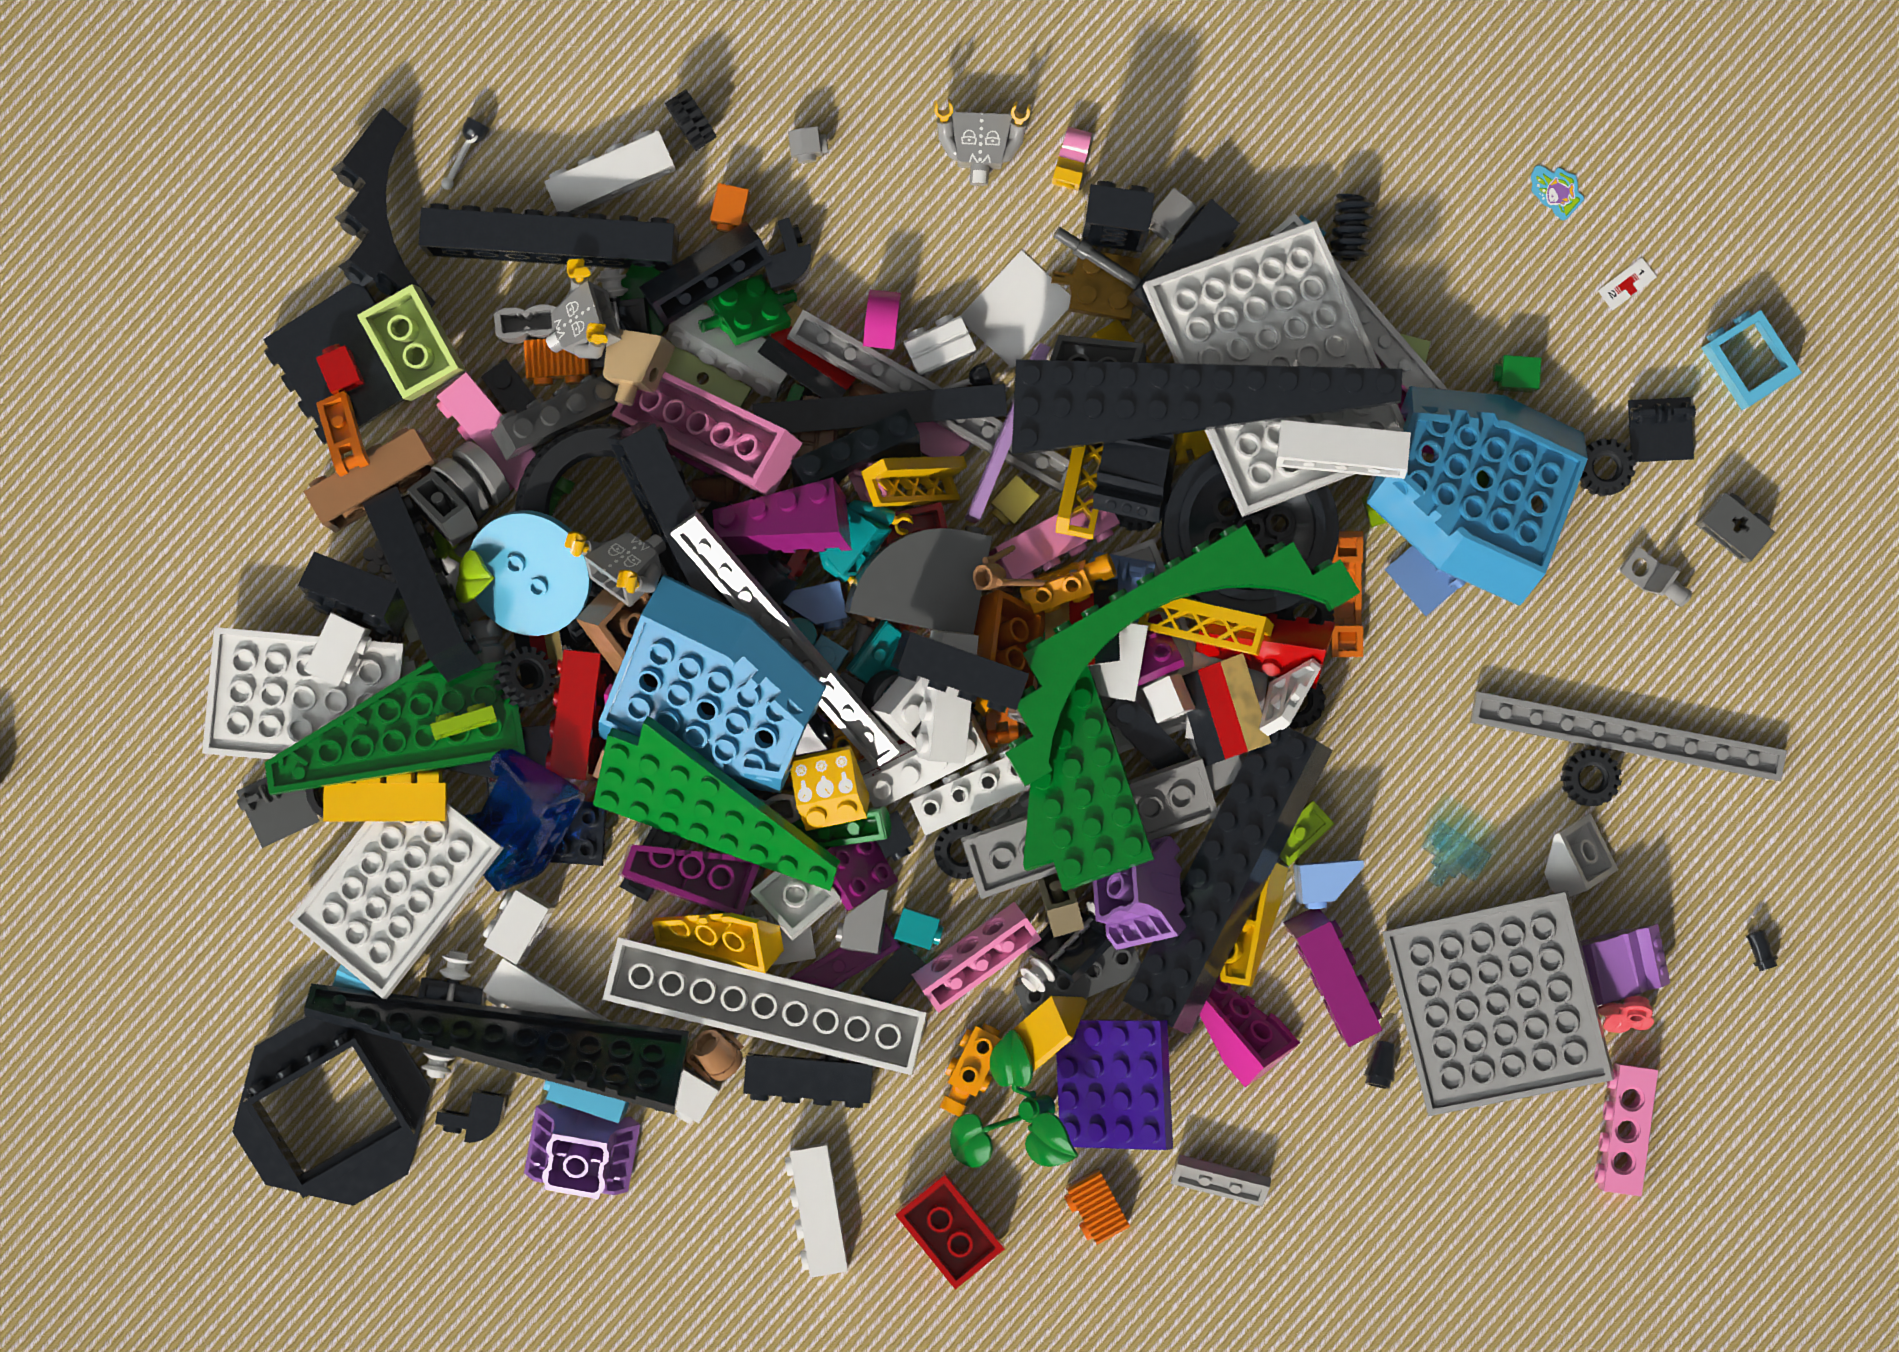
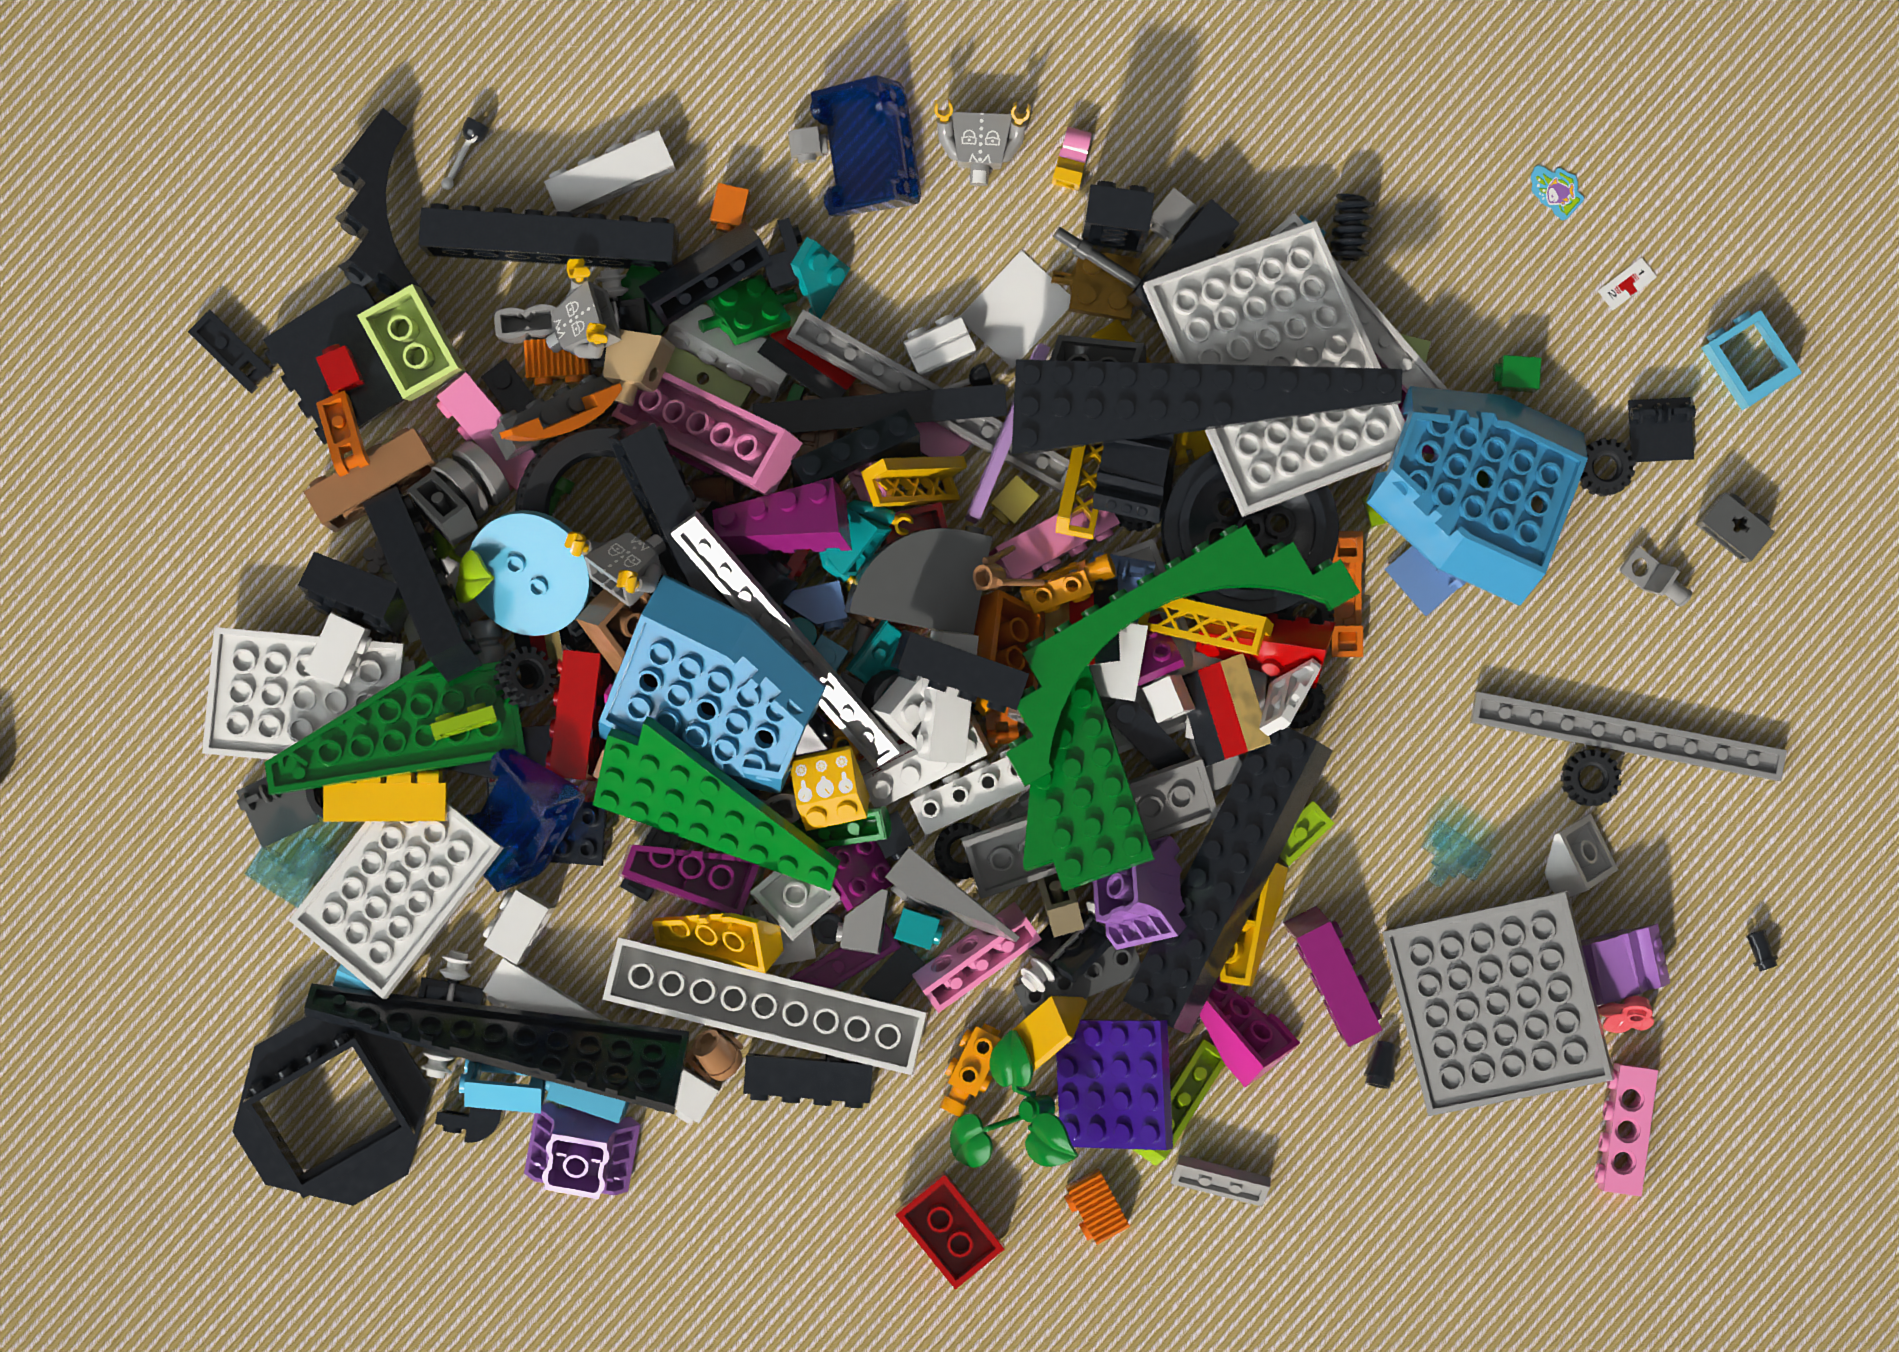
(229, 350): none -> black plate
(294, 877): none -> clear light blue brick
(500, 1094): none -> medium azure window
(594, 404): none -> orange slope
(690, 120): black tyre -> none
(818, 275): none -> teal wing
(818, 1210): white brick -> none
(826, 928): none -> black tile
(868, 146): none -> clear blue windscreen
(882, 319): dark pink brick -> none
(925, 885): none -> light grey slope
(1188, 1092): none -> lime slope
(1323, 881): light blue slope -> none
(1343, 448): white brick -> none

